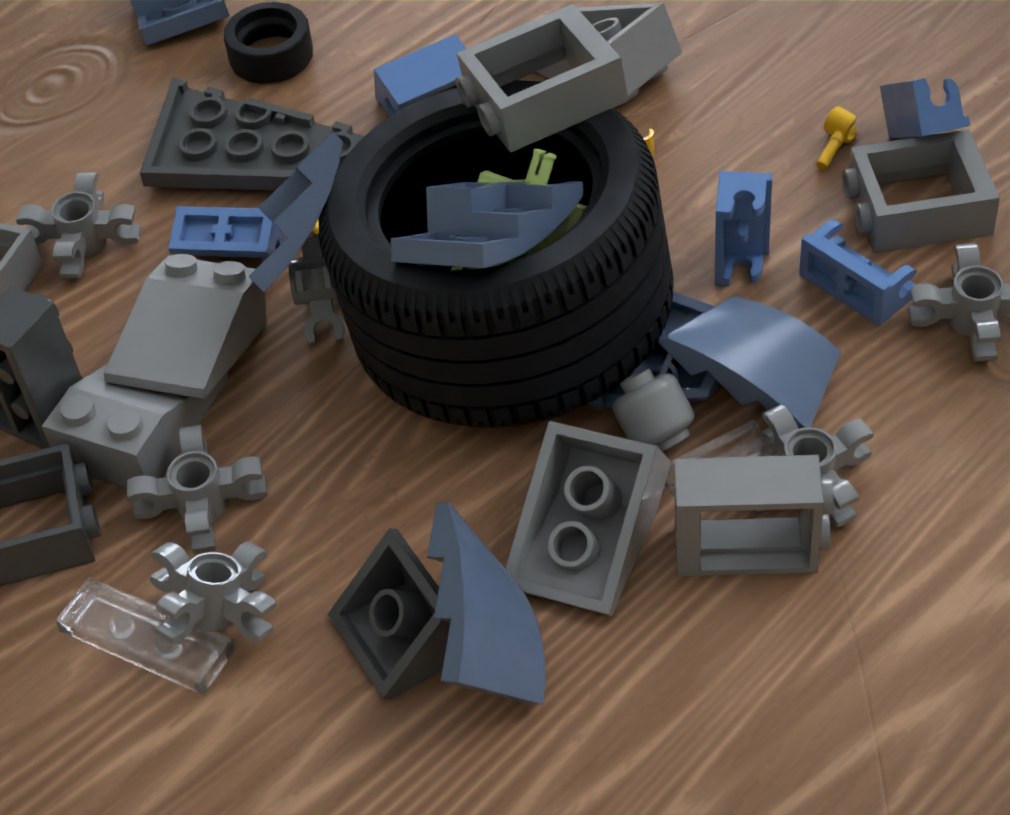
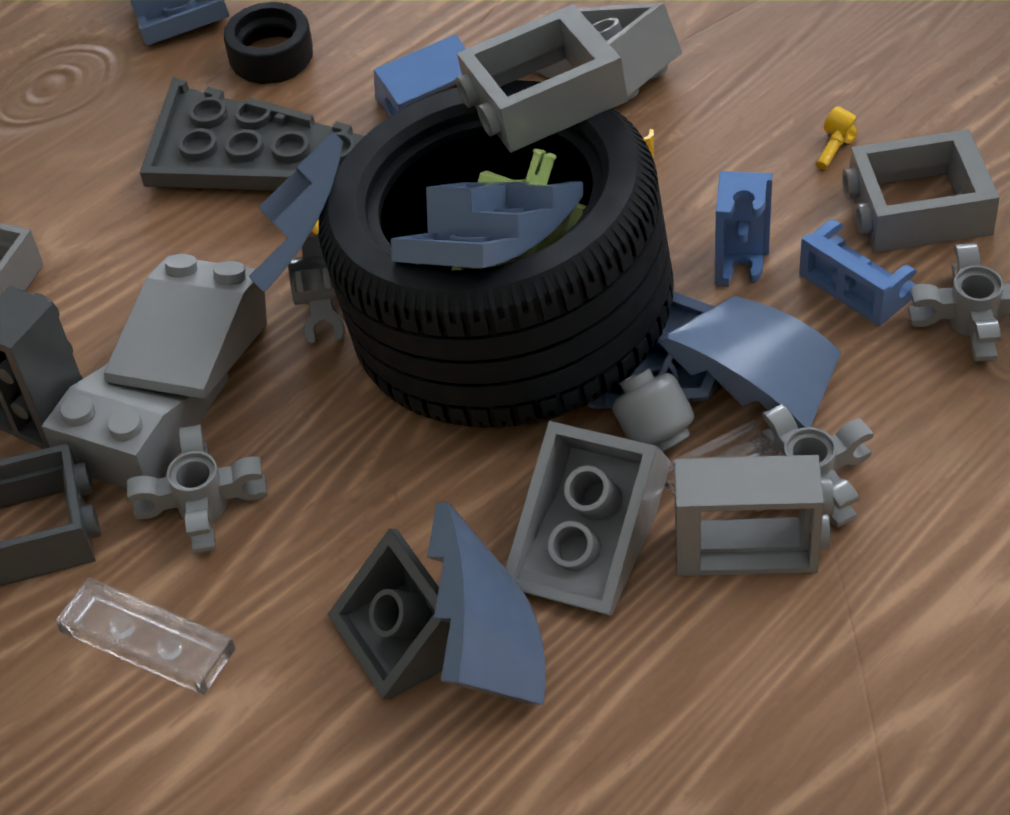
(80, 224): light grey pin -> none
(211, 592): light grey pin -> none
(223, 232): medium blue hinge -> none
(913, 114): medium blue hinge -> none

